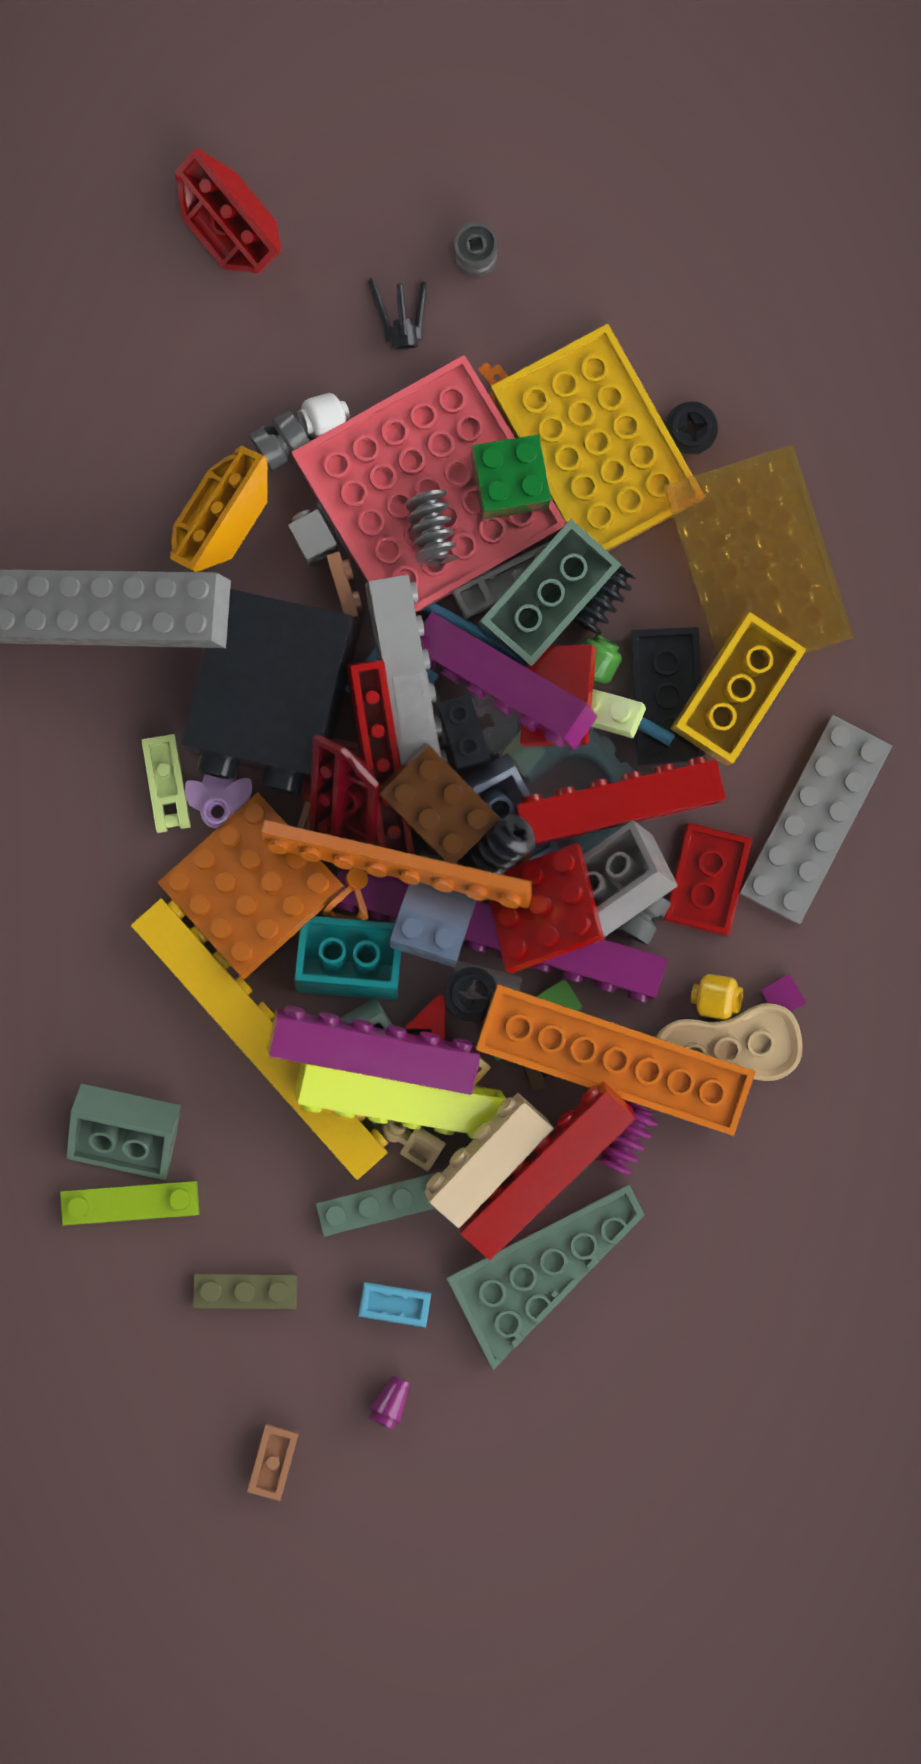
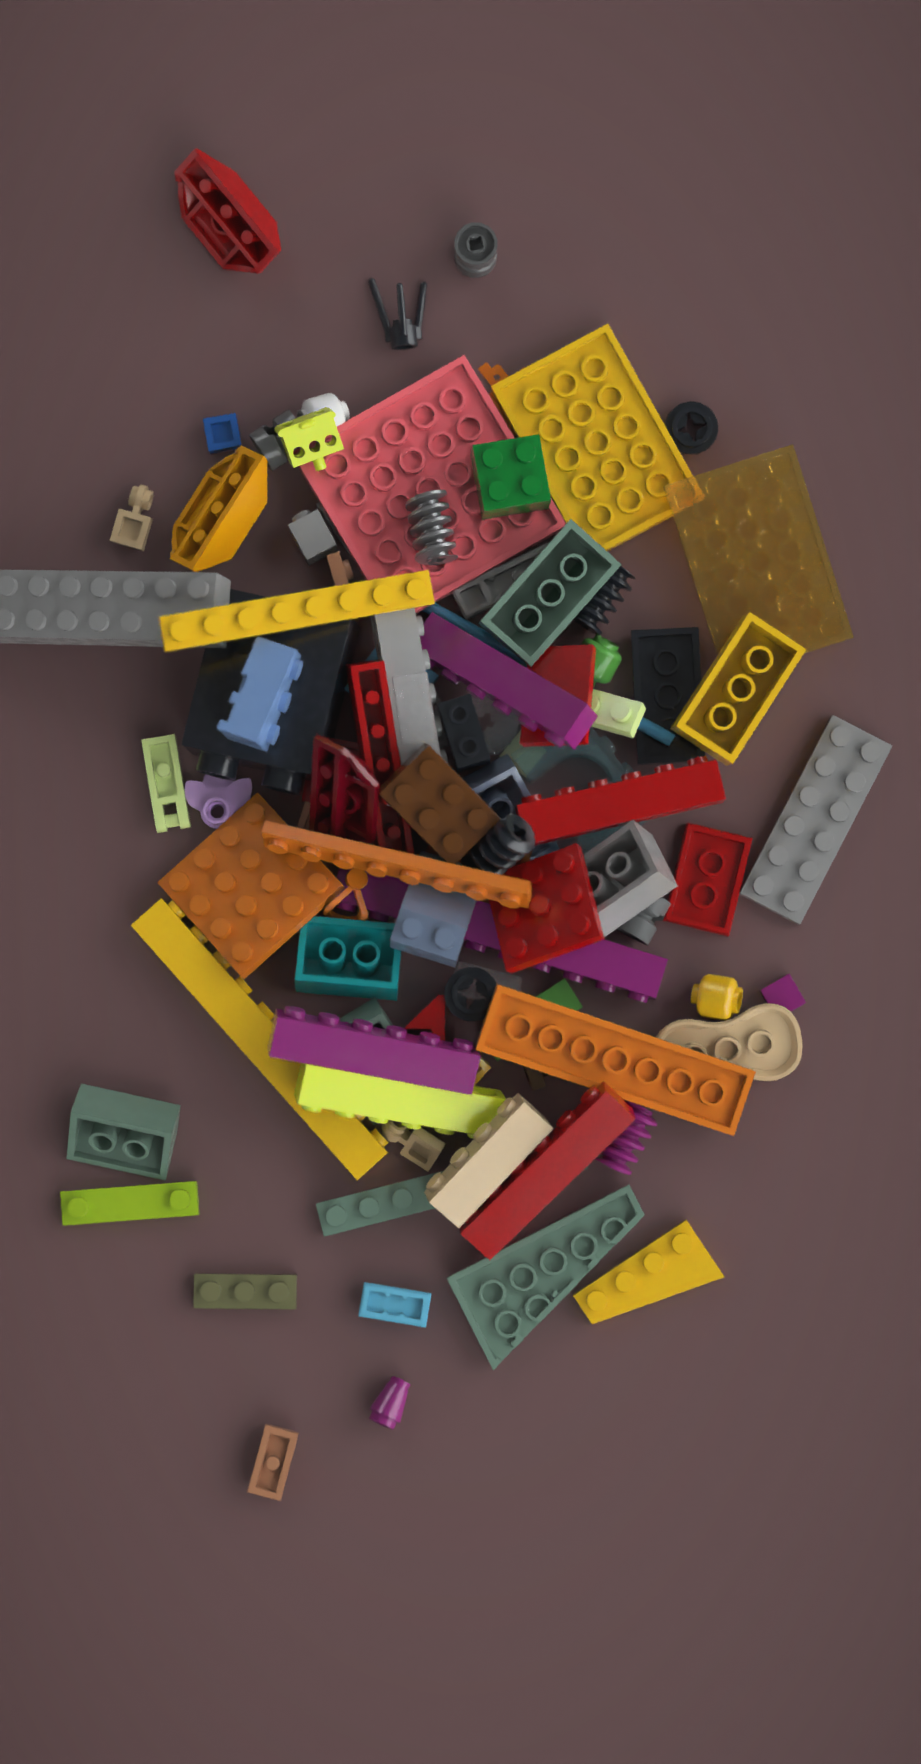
(132, 528): none -> tan plate
(222, 433): none -> blue plate
(262, 694): none -> medium blue wedge
(295, 610): none -> yellow plate
(310, 428): none -> neon yellow piece
(657, 1271): none -> yellow wing

